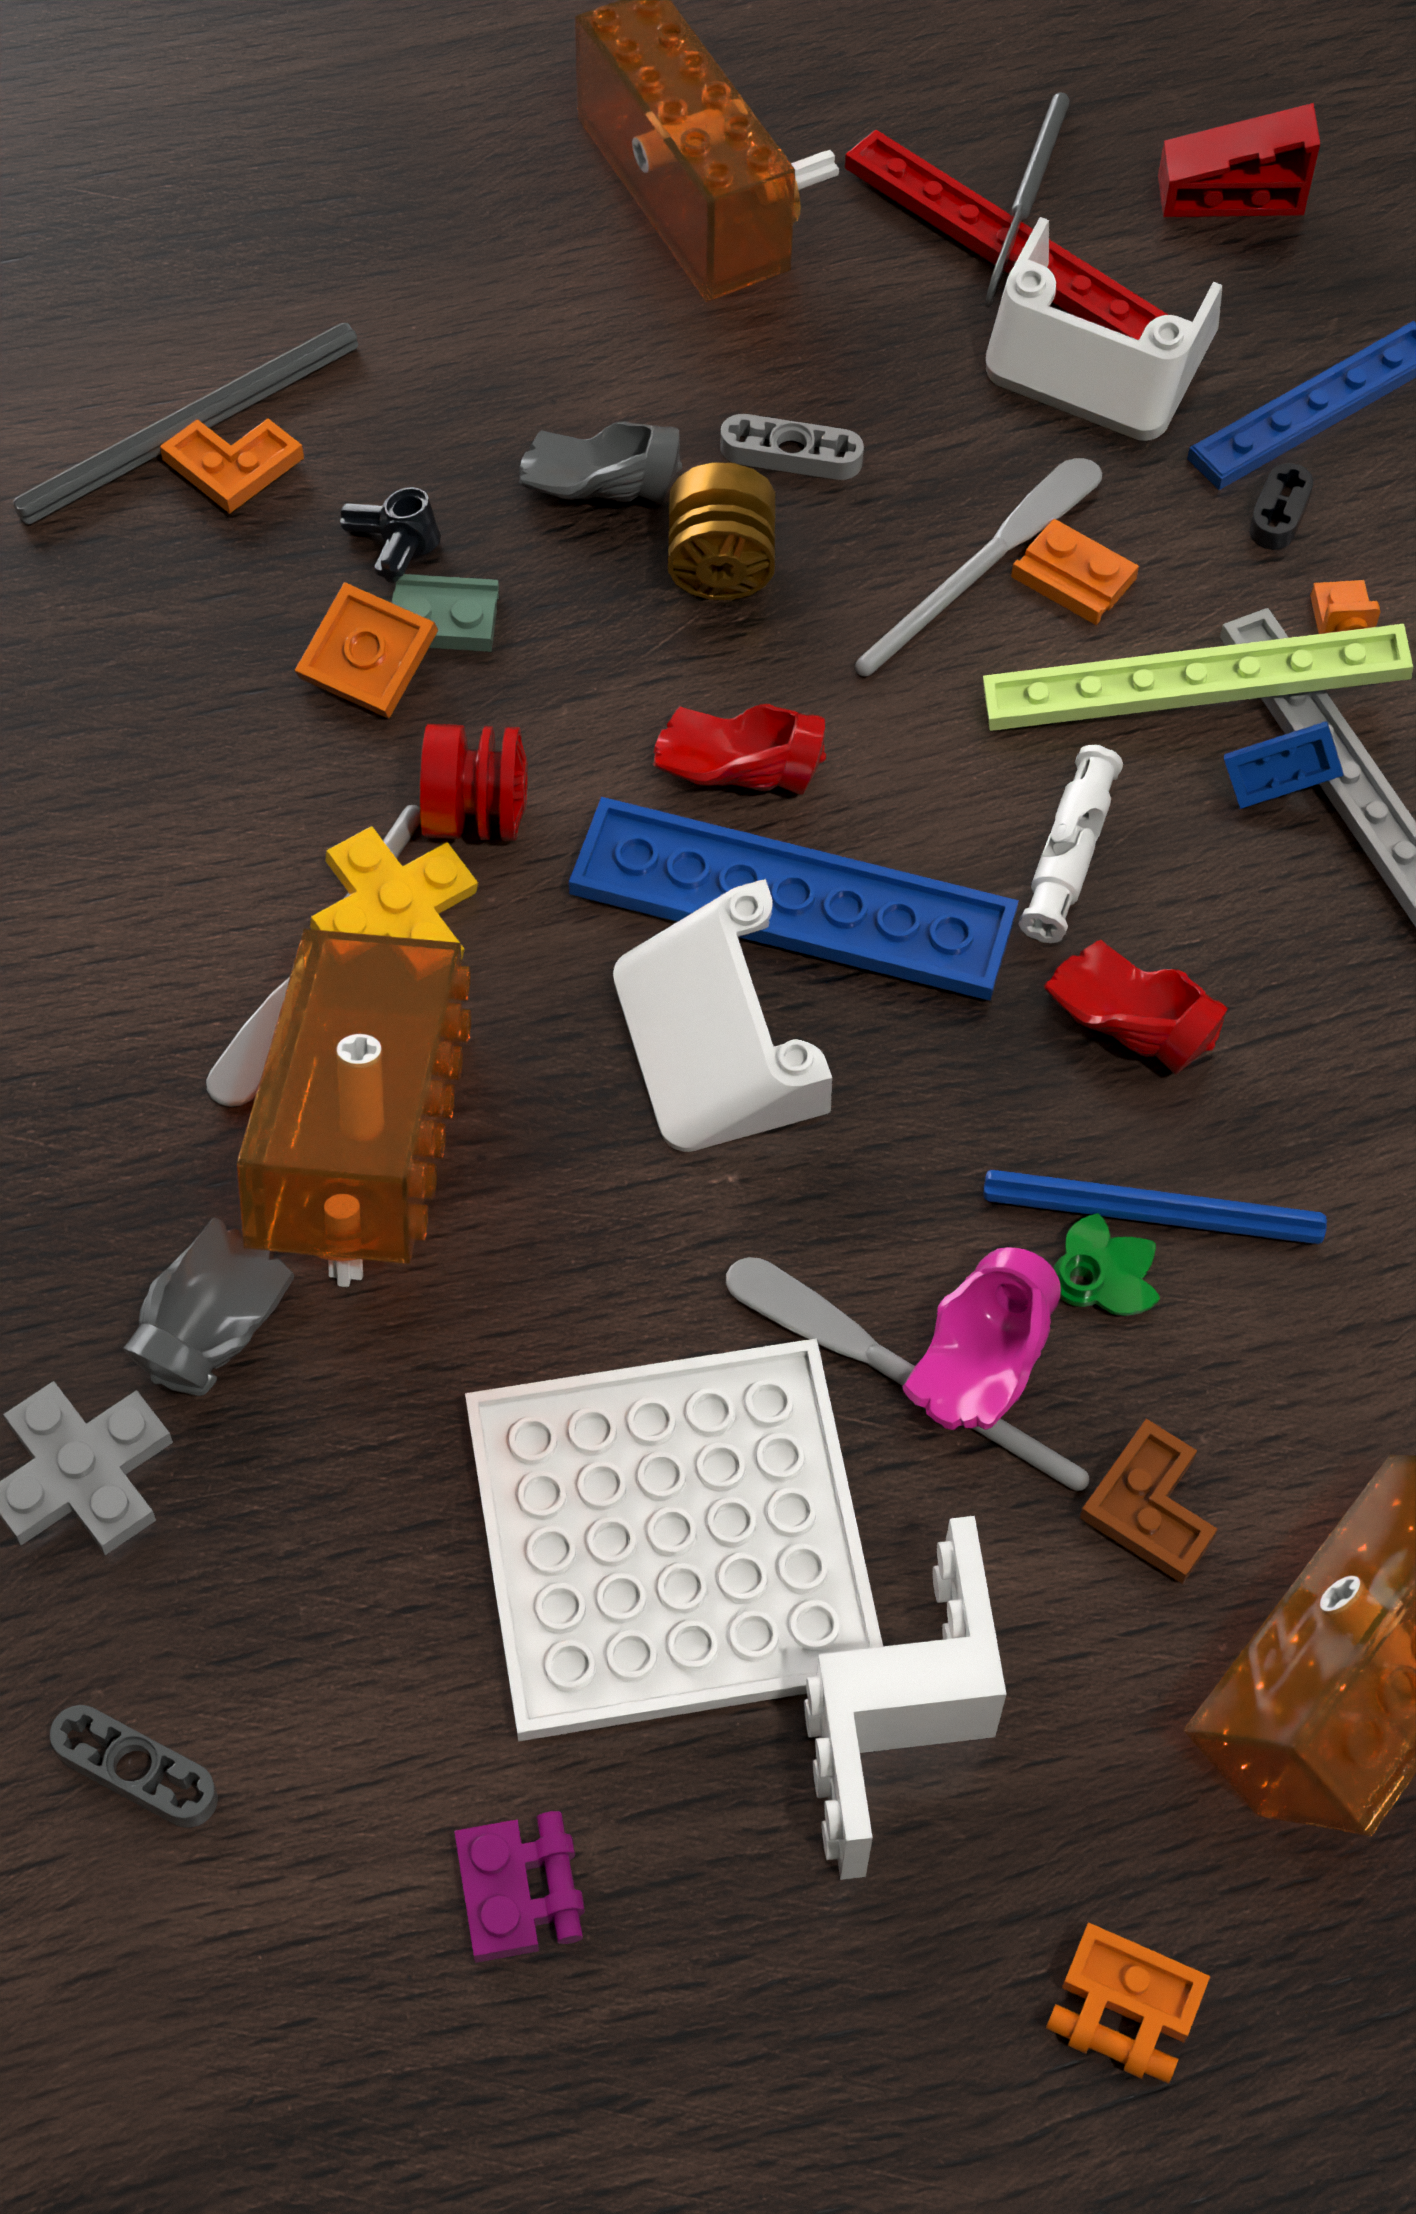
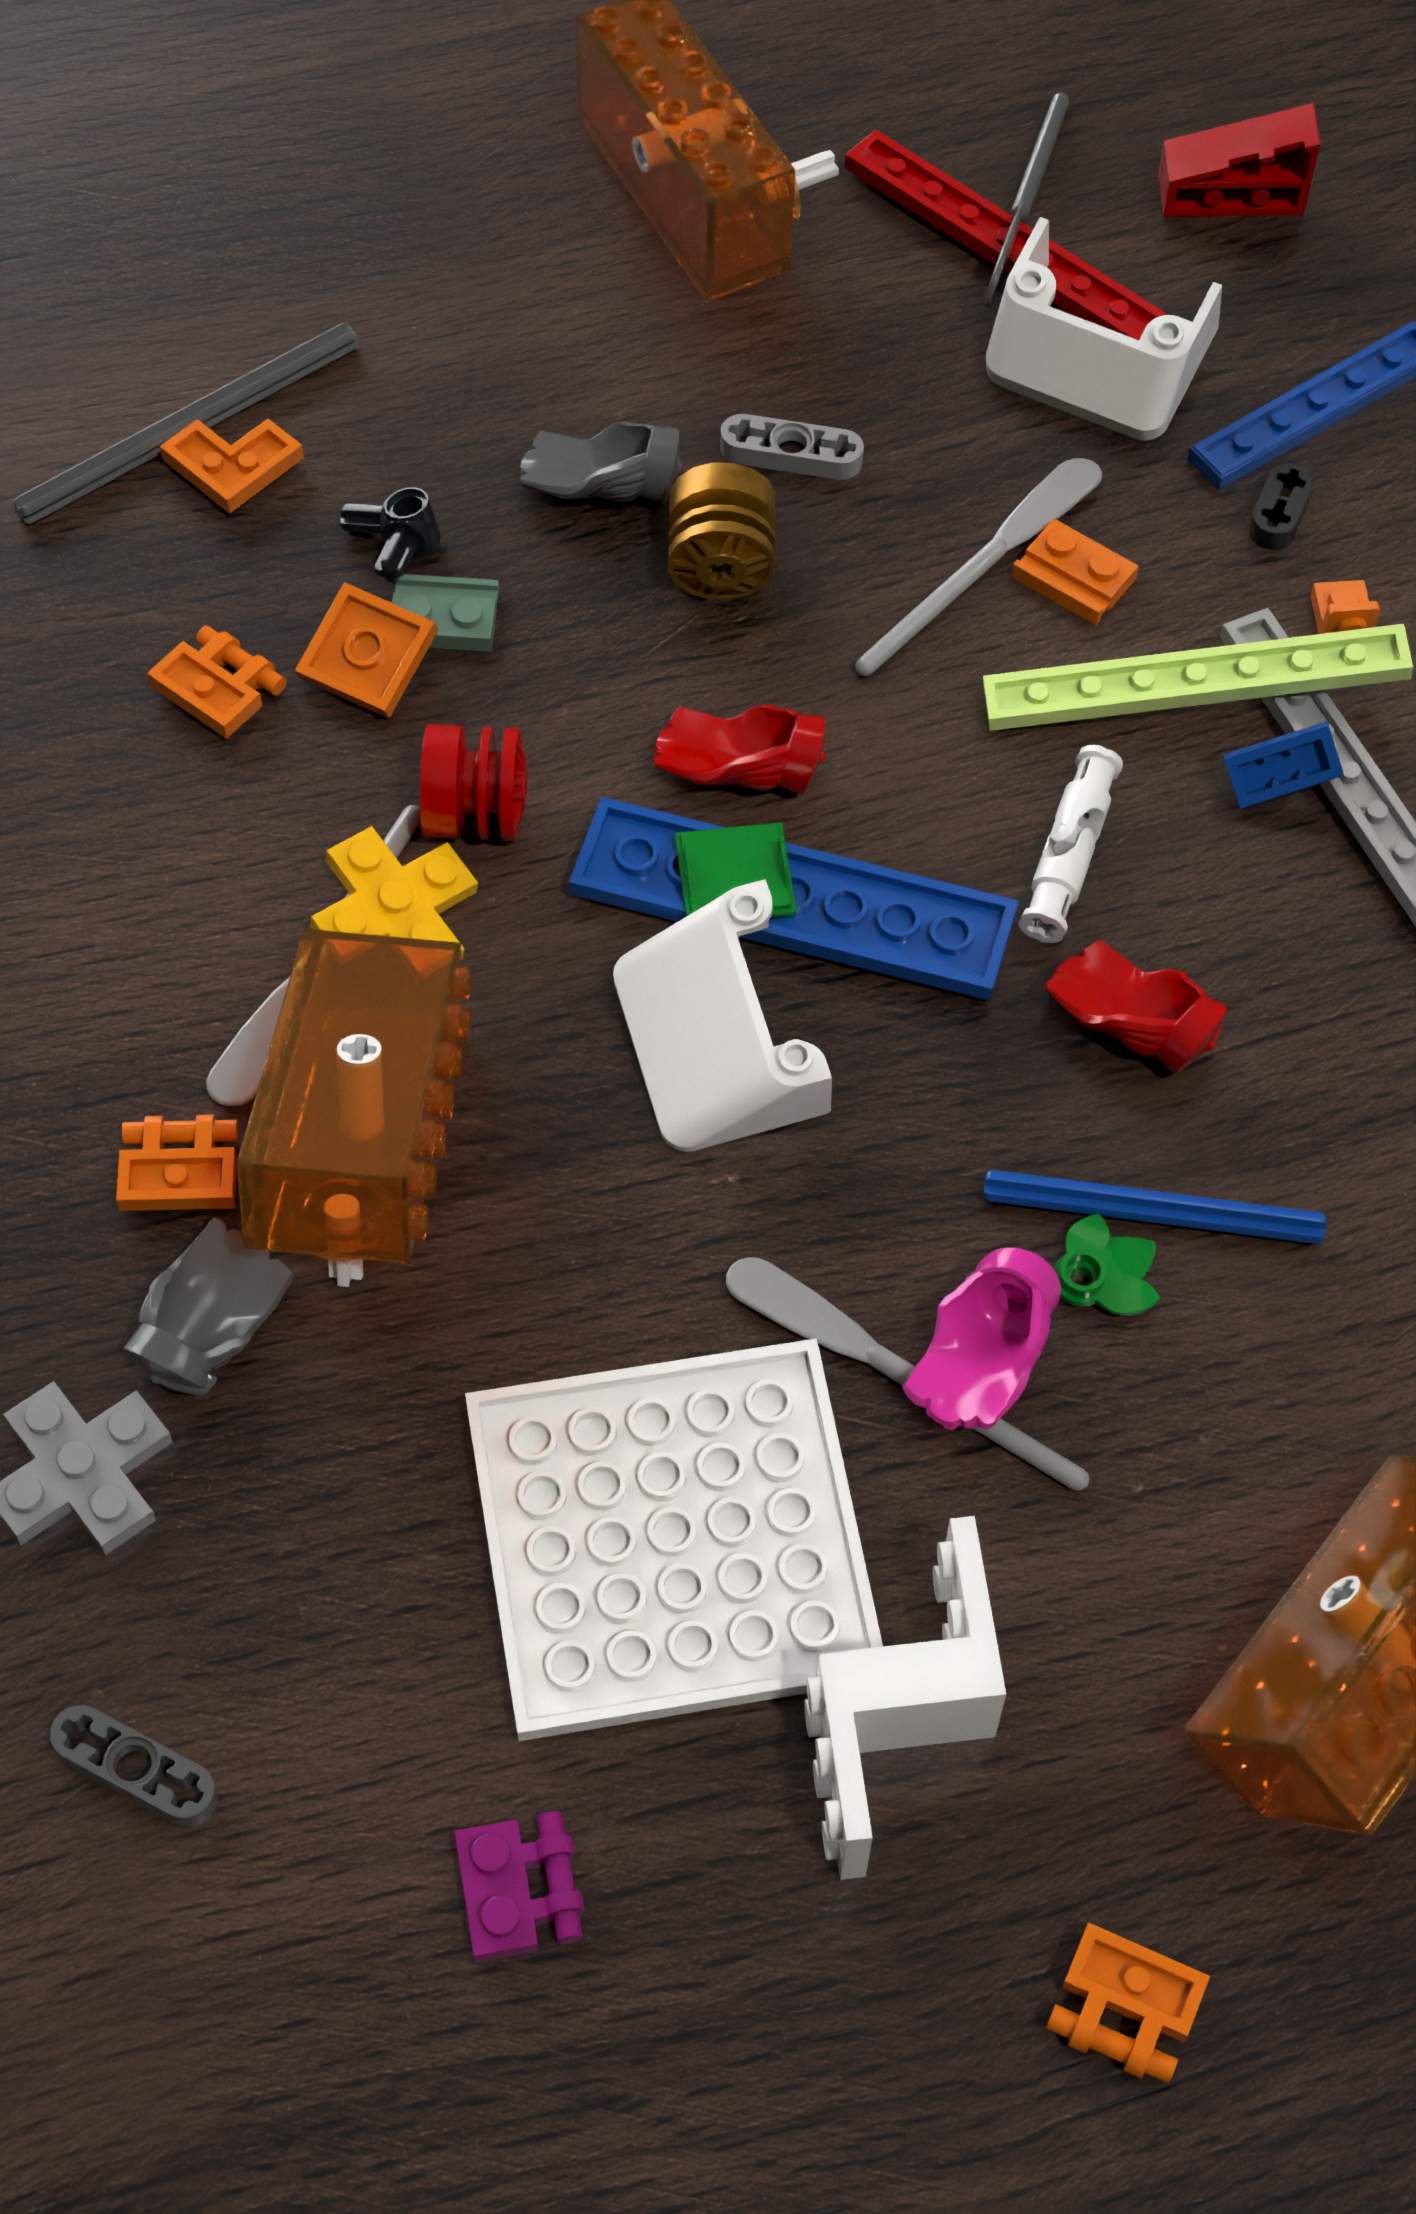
(179, 1176): none -> orange plate
(209, 691): none -> orange plate
(731, 857): none -> green piece
(1136, 1506): dark orange plate -> none

